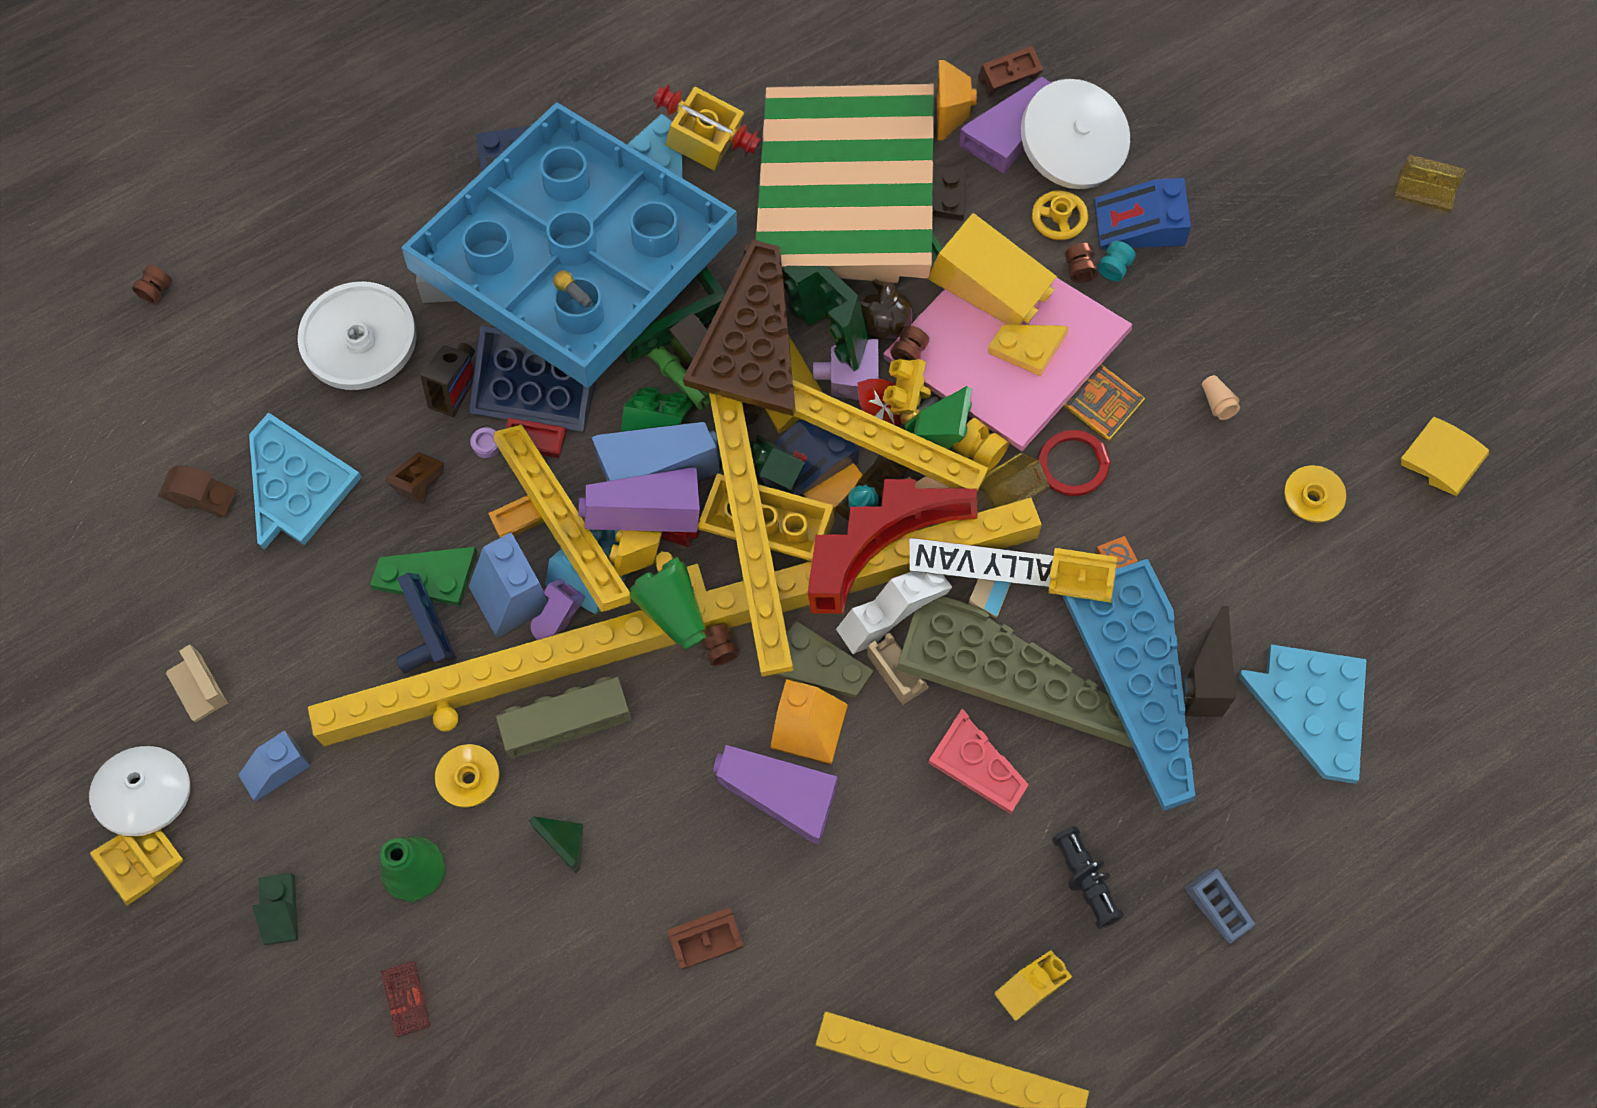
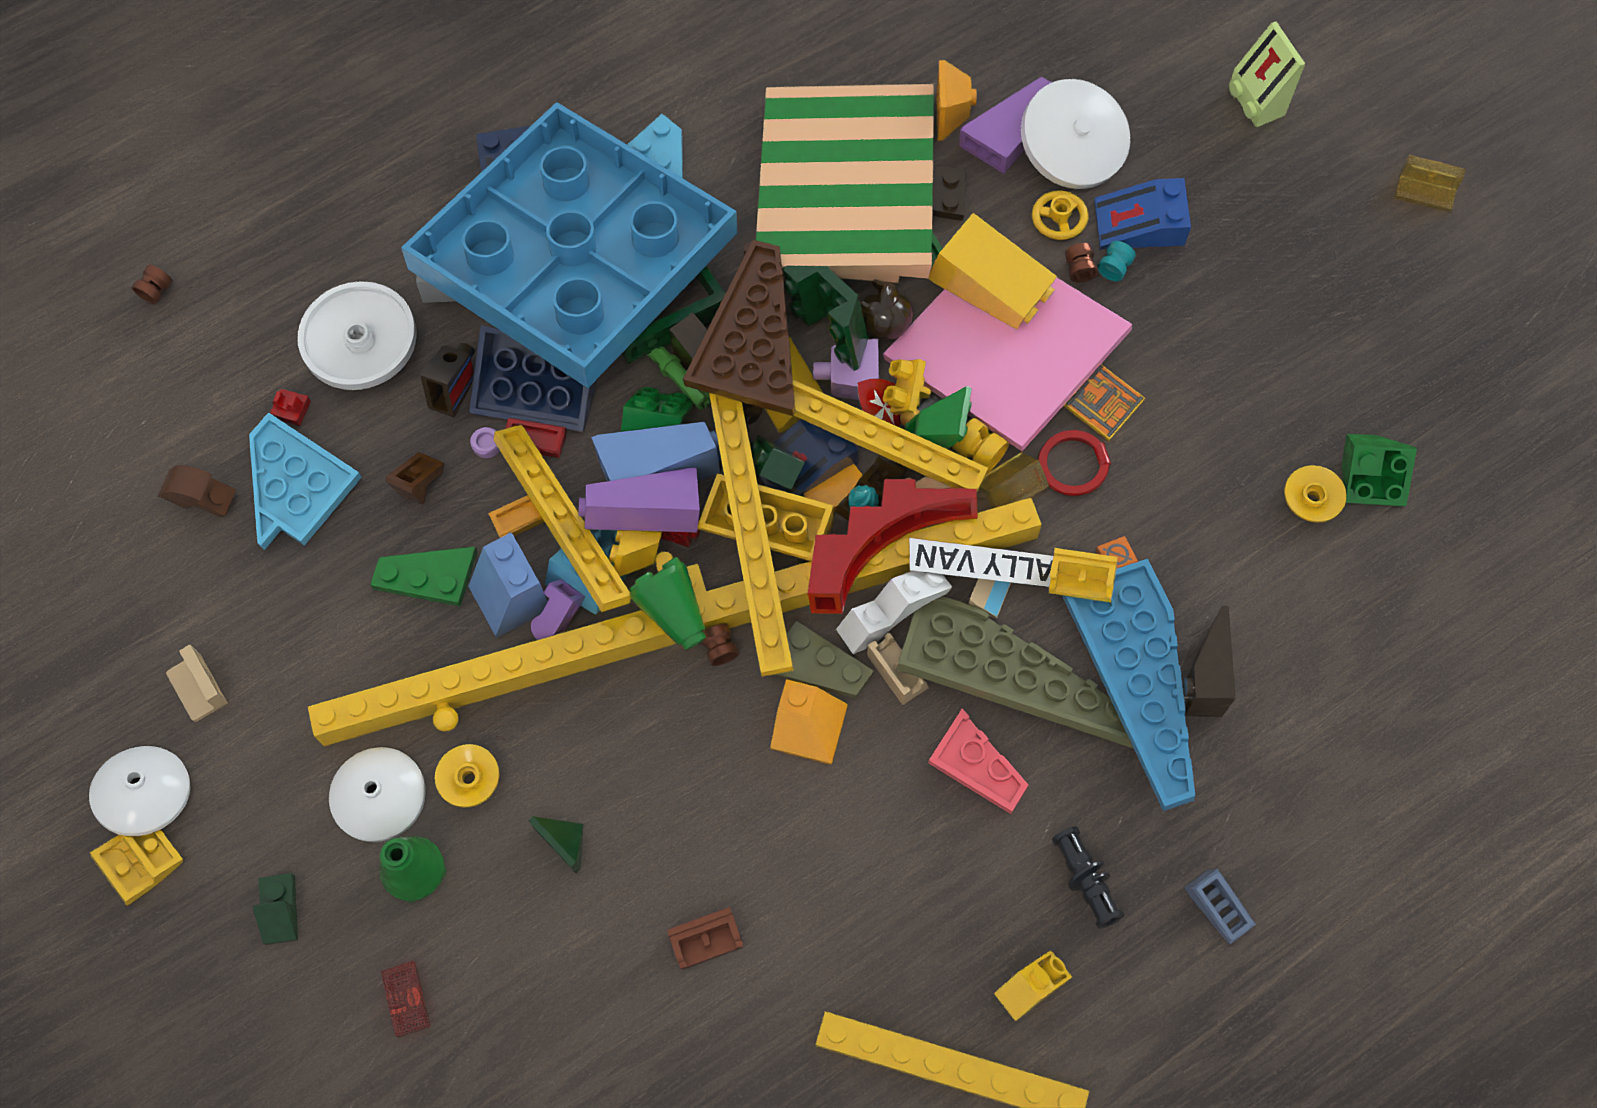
(272, 765): medium blue slope -> none
(290, 406): none -> red tile
(388, 809): none -> white dish
(437, 644): dark blue piece -> none
(563, 717): olive brick -> none
(564, 282): piece -> none
(704, 126): yellow brick -> none
(780, 789): medium lavender slope -> none
(910, 344): copper wheel -> none
(1010, 69): copper hinge -> none
(1028, 345): yellow wing -> none
(1221, 399): light nougat cone -> none
(1267, 77): none -> yellowish green slope
(1316, 704): medium azure wing -> none
(1377, 470): none -> green slope
(1445, 456): yellow slope -> none

